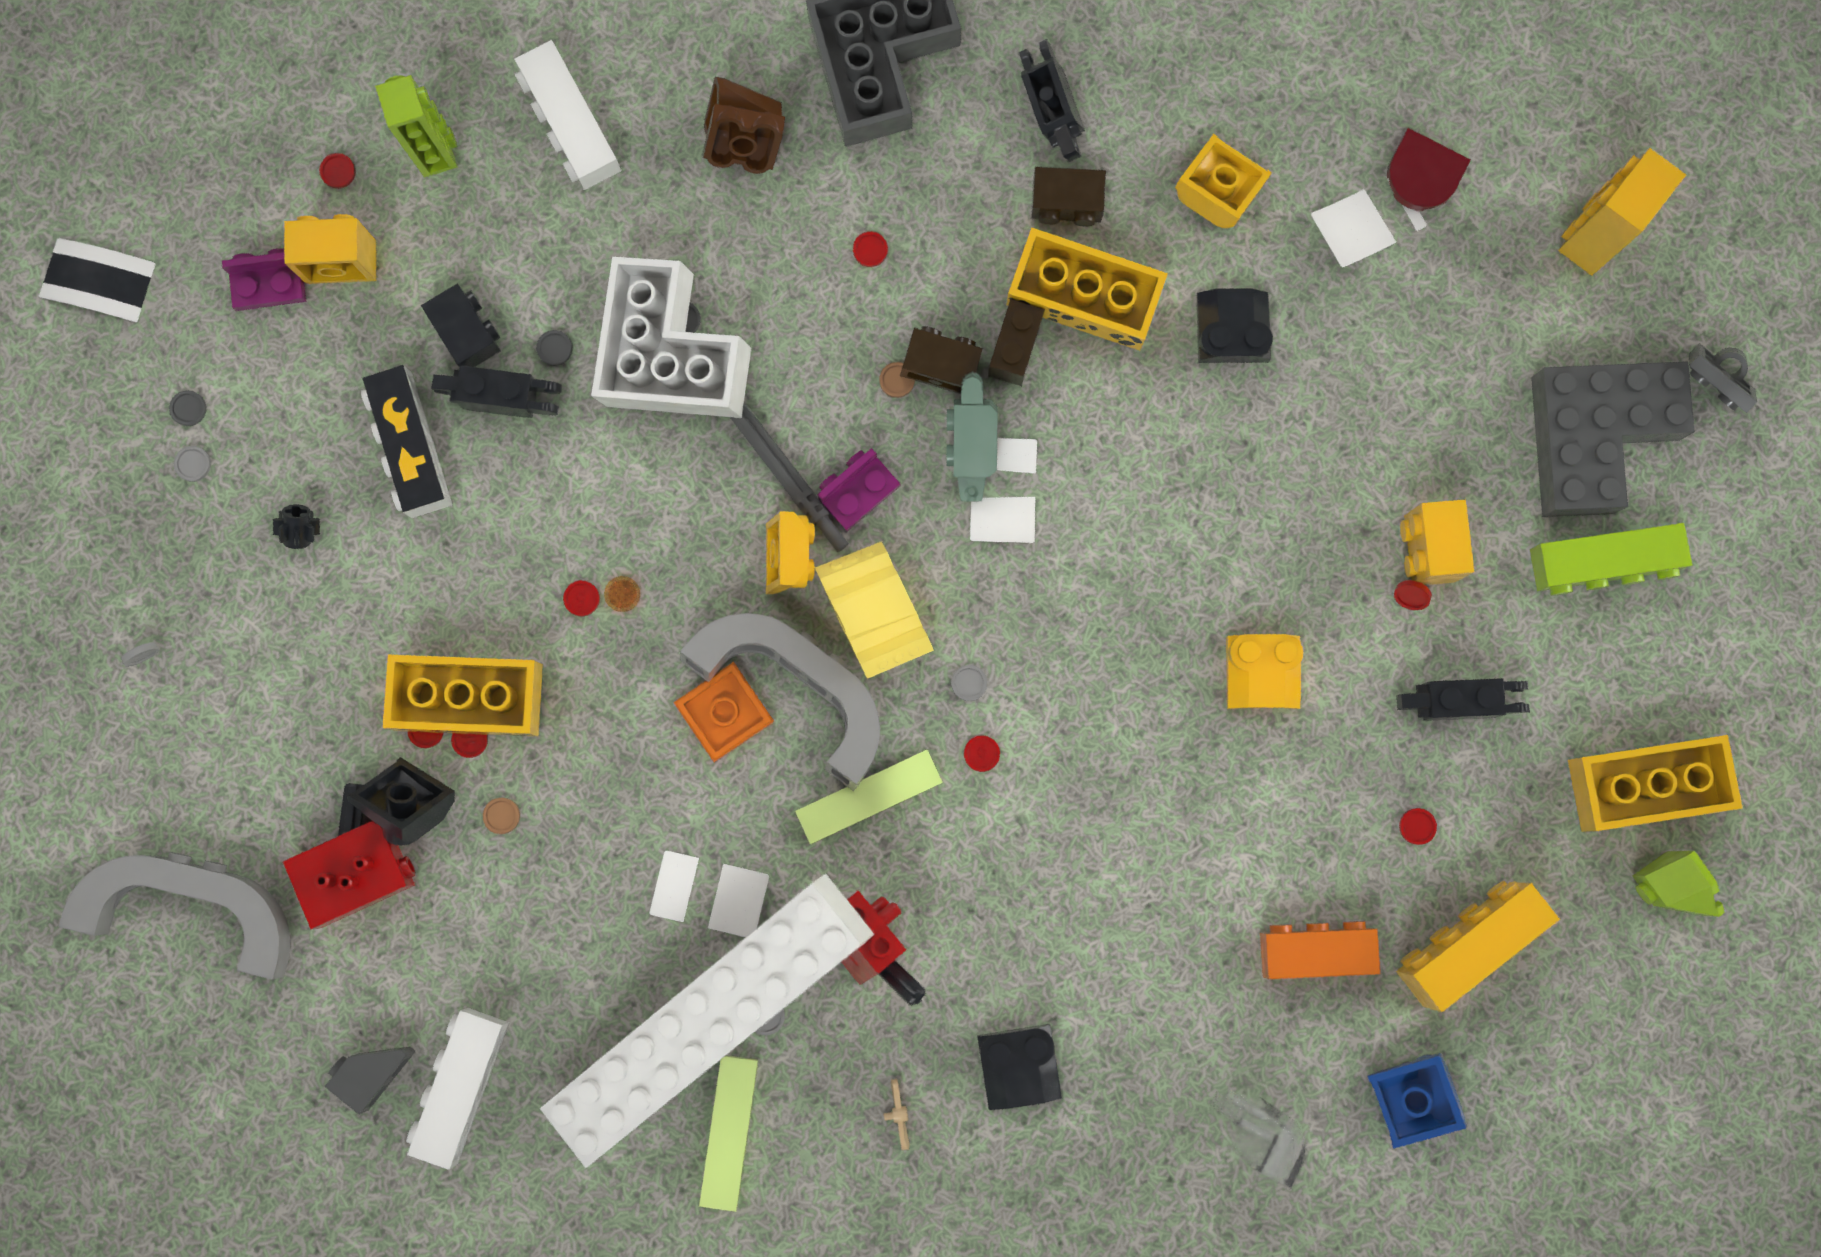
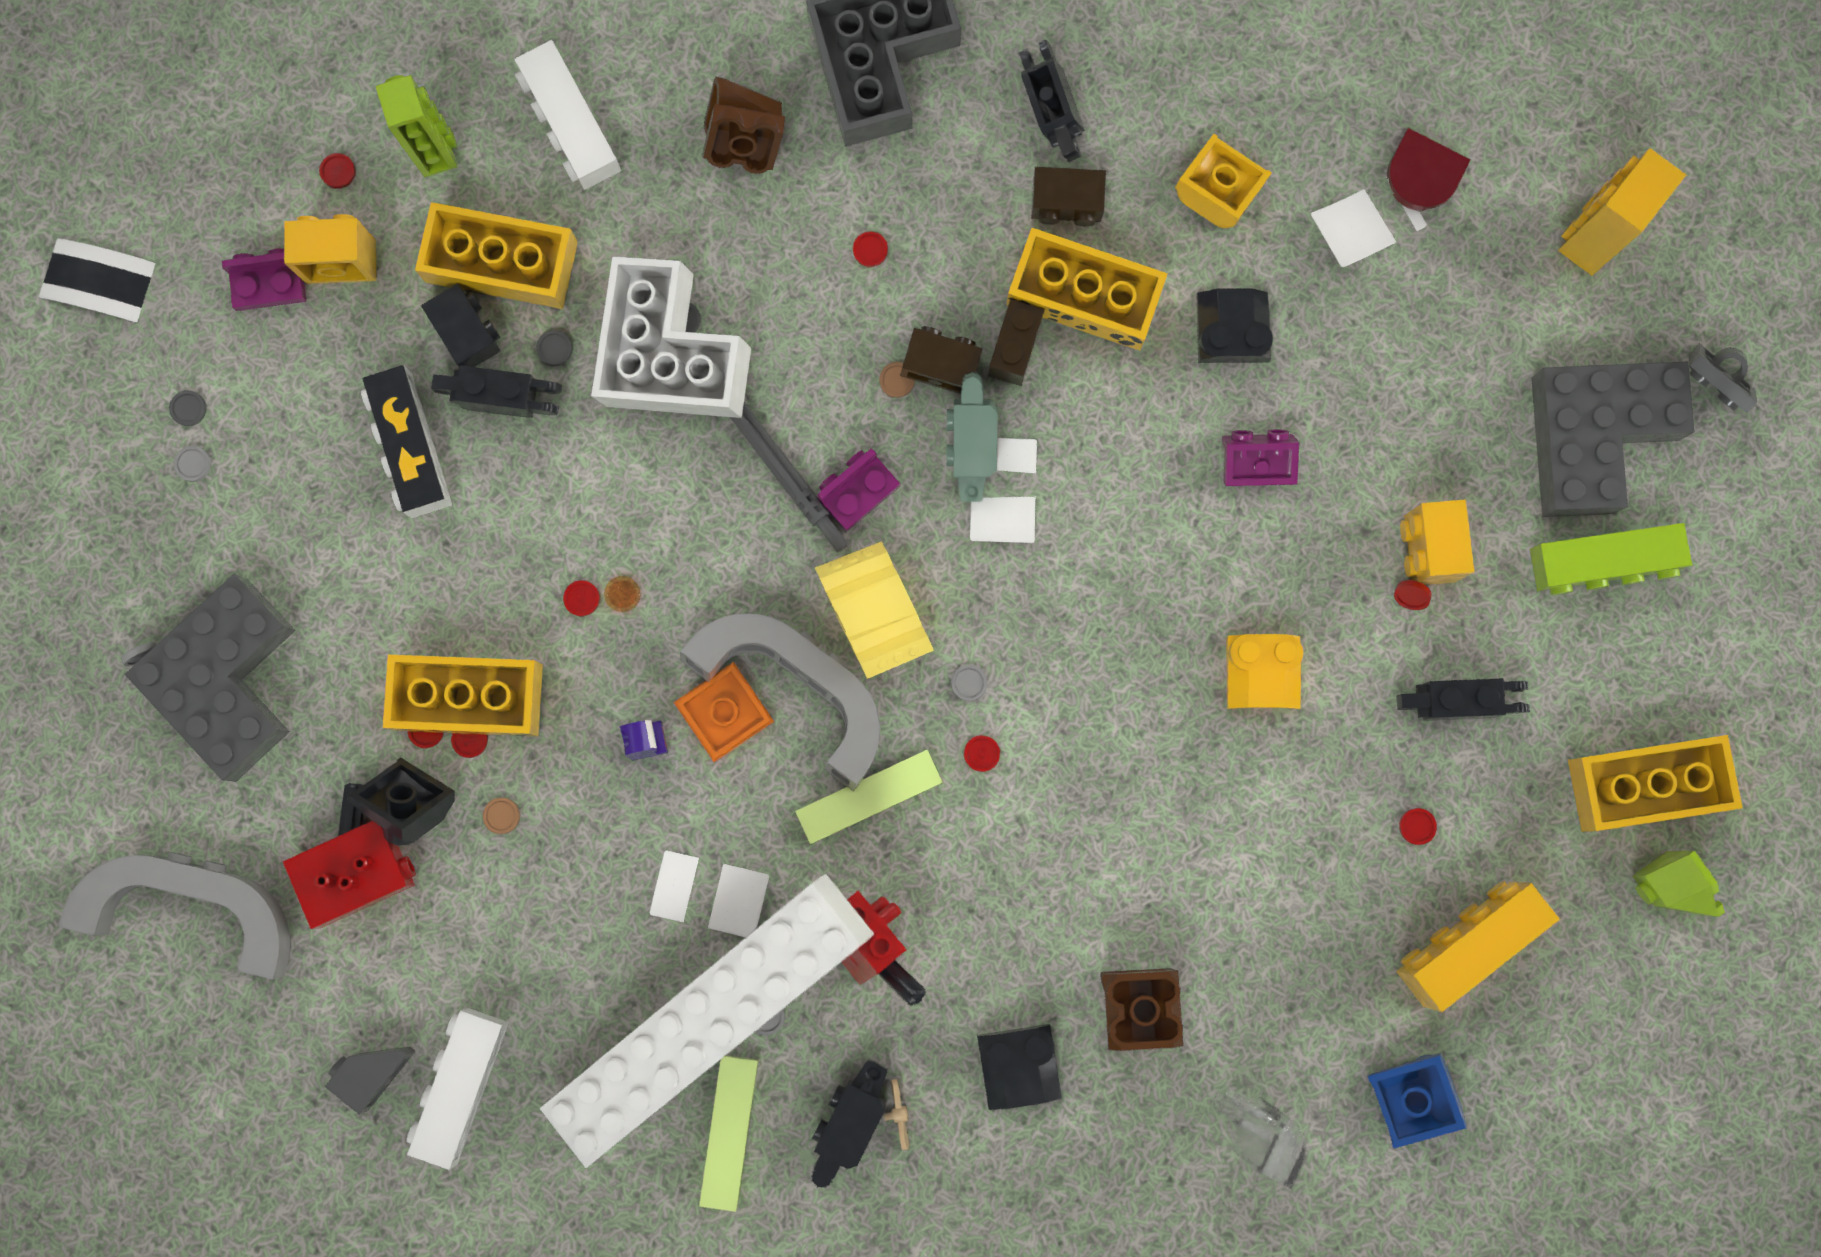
(199, 676): none -> dark grey brick
(296, 526): black gear -> none
(496, 255): none -> yellow brick
(643, 739): none -> dark purple leg
(788, 552): yellow slope -> none
(851, 1124): none -> black hinge
(1143, 1009): none -> reddish brown piece
(1260, 458): none -> magenta bracket
(1320, 951): orange brick -> none

